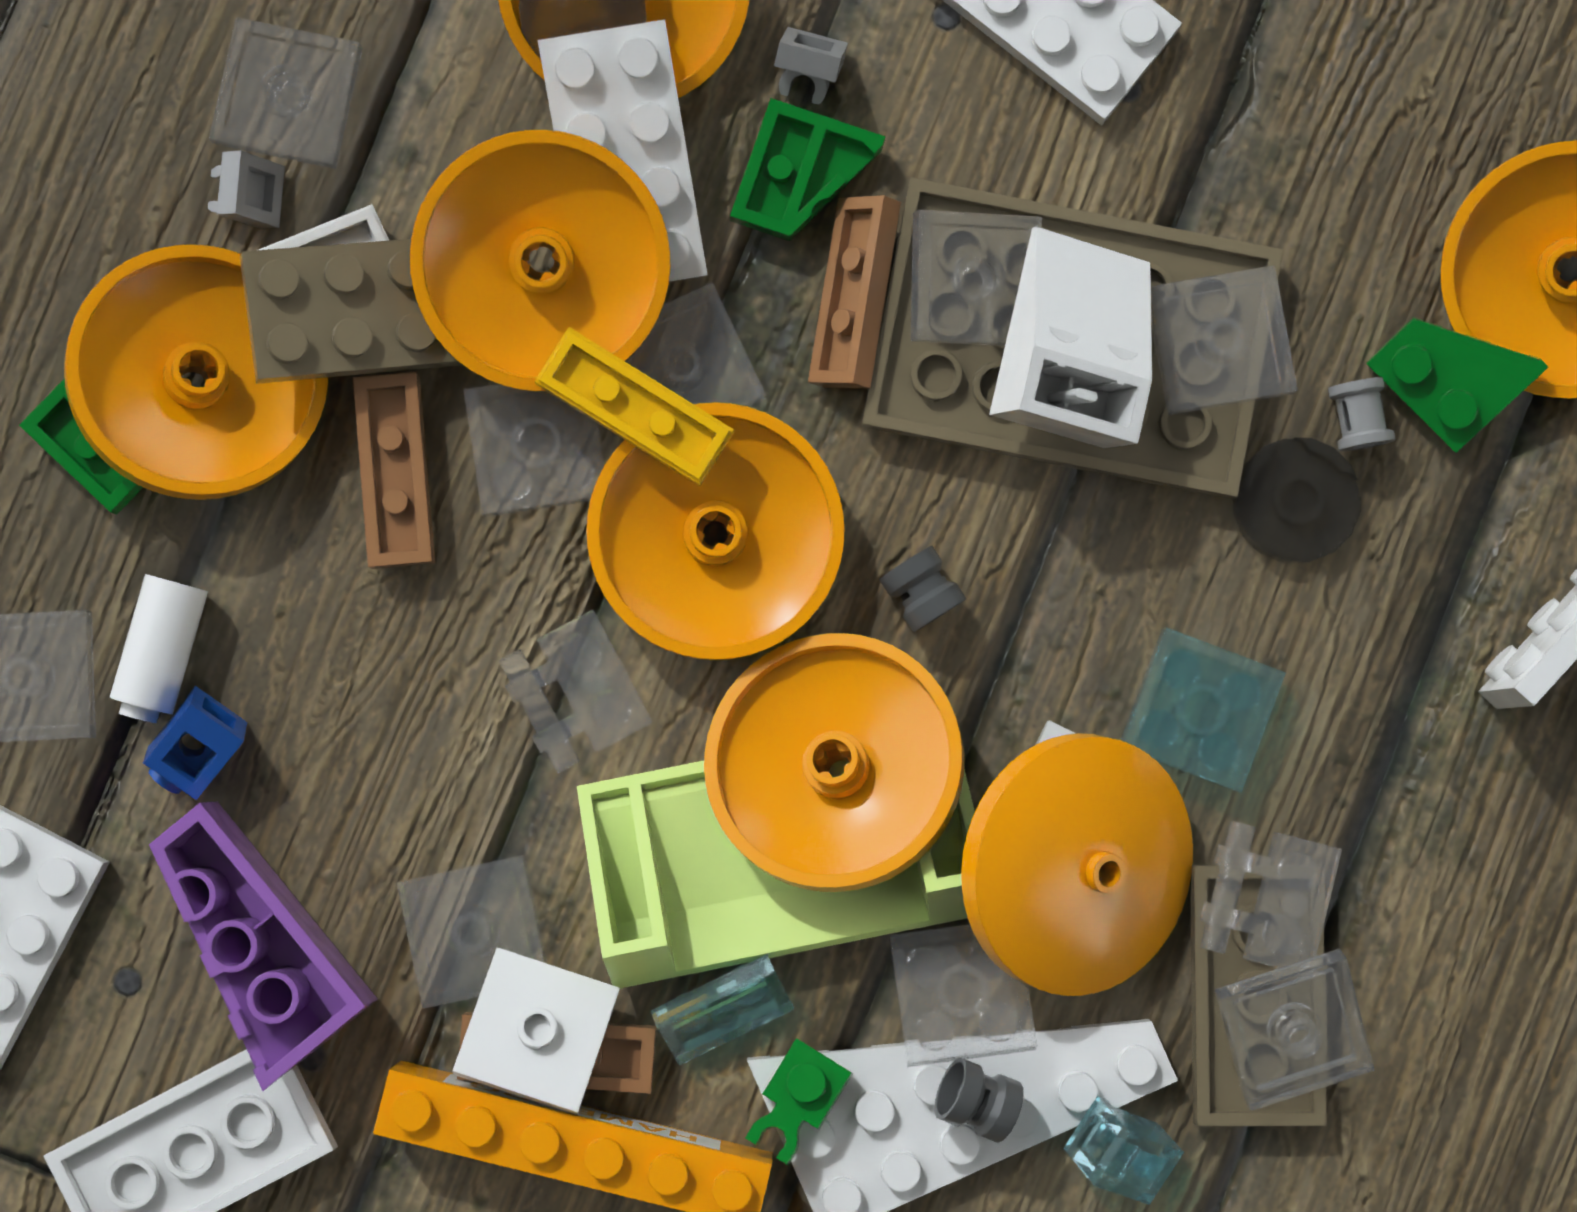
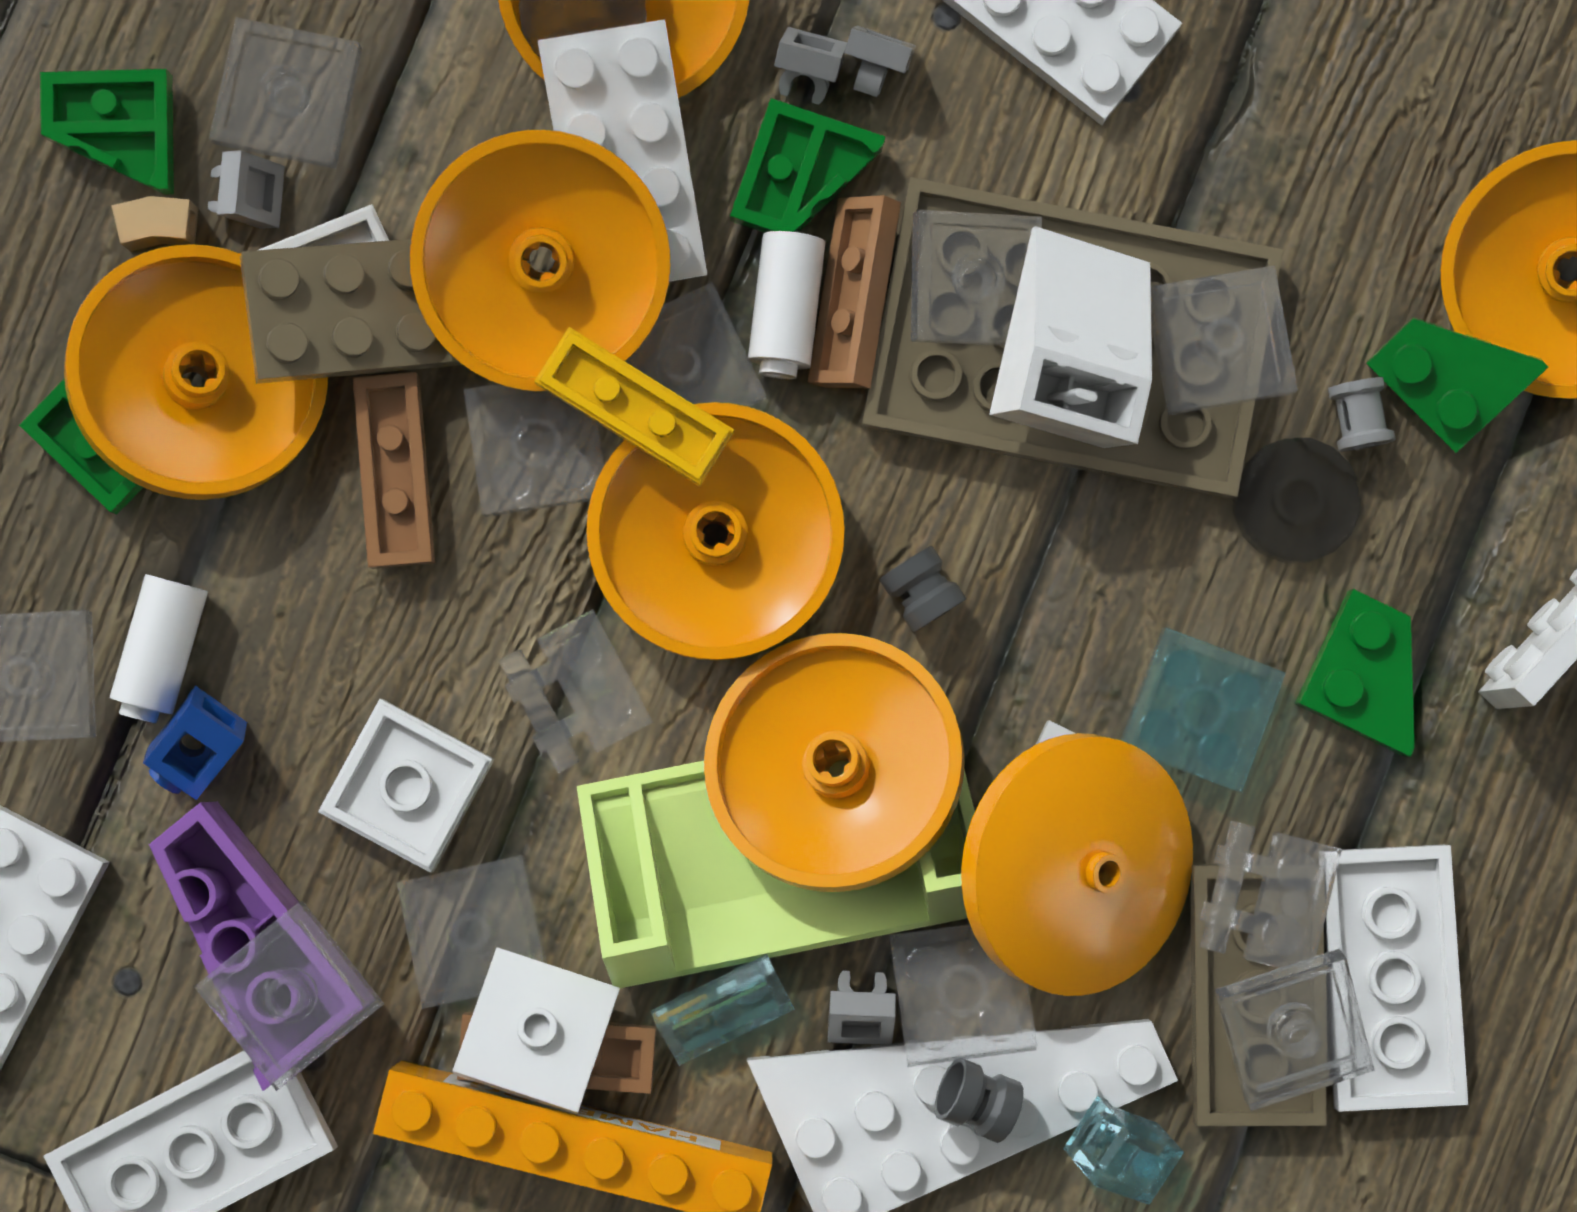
(114, 120): none -> green wing
(155, 222): none -> tan piece
(289, 995): none -> clear plate
(406, 785): none -> white plate
(786, 303): none -> white brick
(803, 1090): green plate -> none
(861, 1015): none -> light grey tile
(878, 55): none -> light grey tile
(1365, 674): none -> green wing
(1399, 935): none -> white plate

